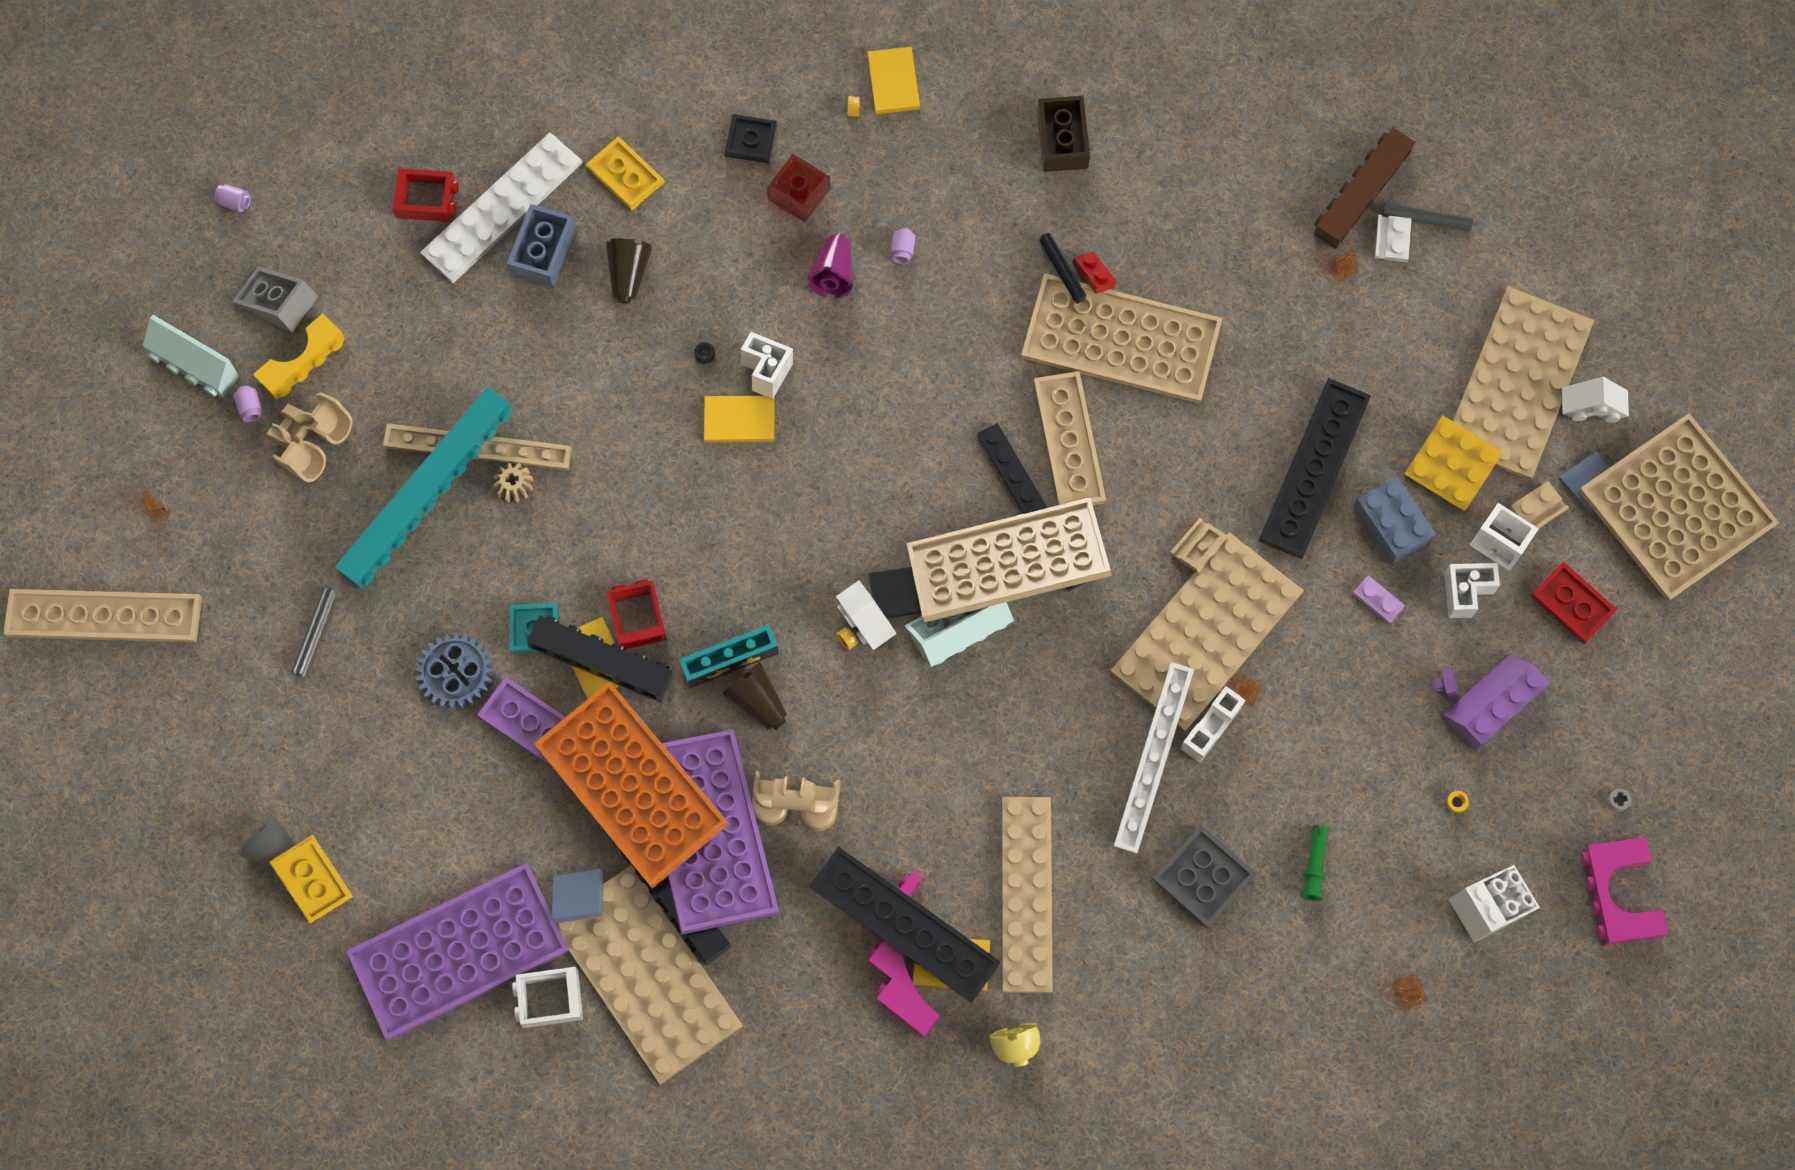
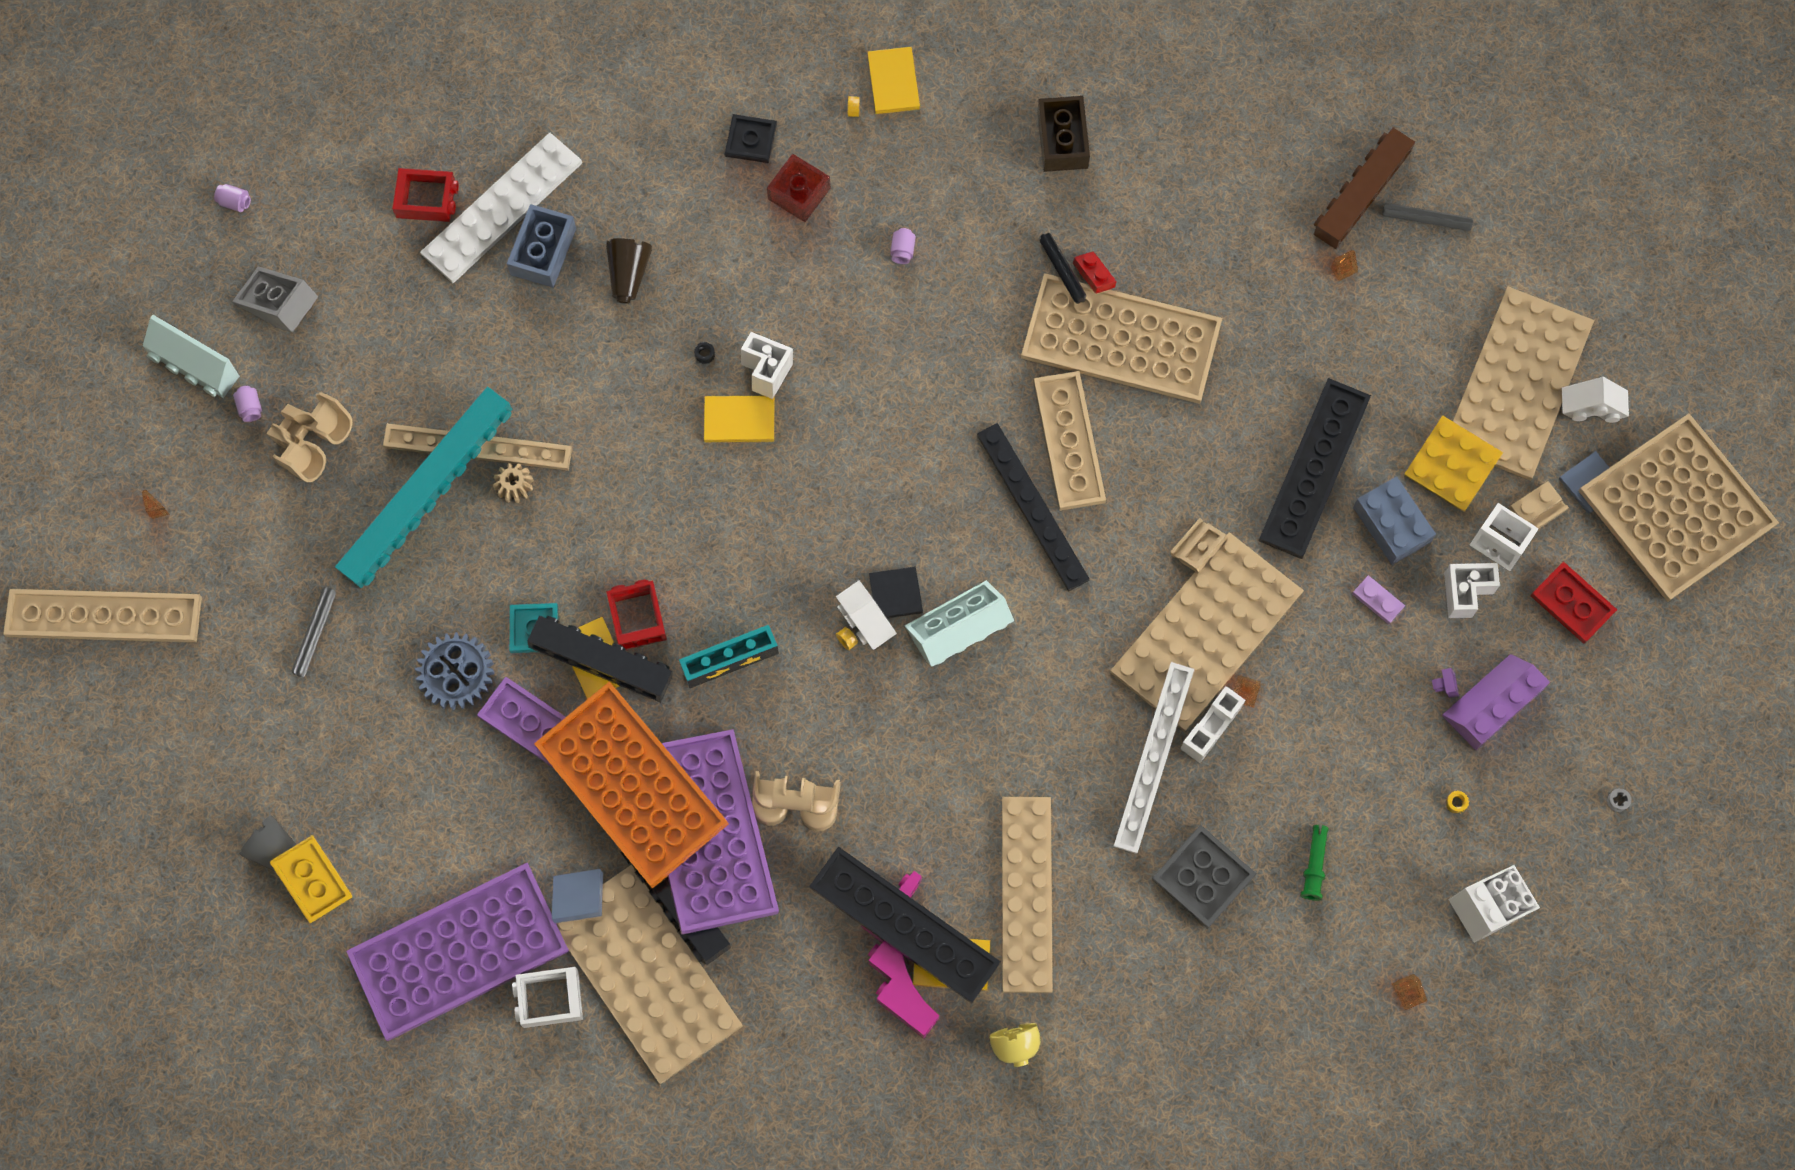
(280, 376): yellow arch -> none
(624, 173): yellow tile -> none
(757, 697): dark brown cone -> none
(833, 268): magenta cone -> none
(1008, 559): tan plate -> none
(1392, 238): white plate -> none
(1615, 924): dark pink arch -> none

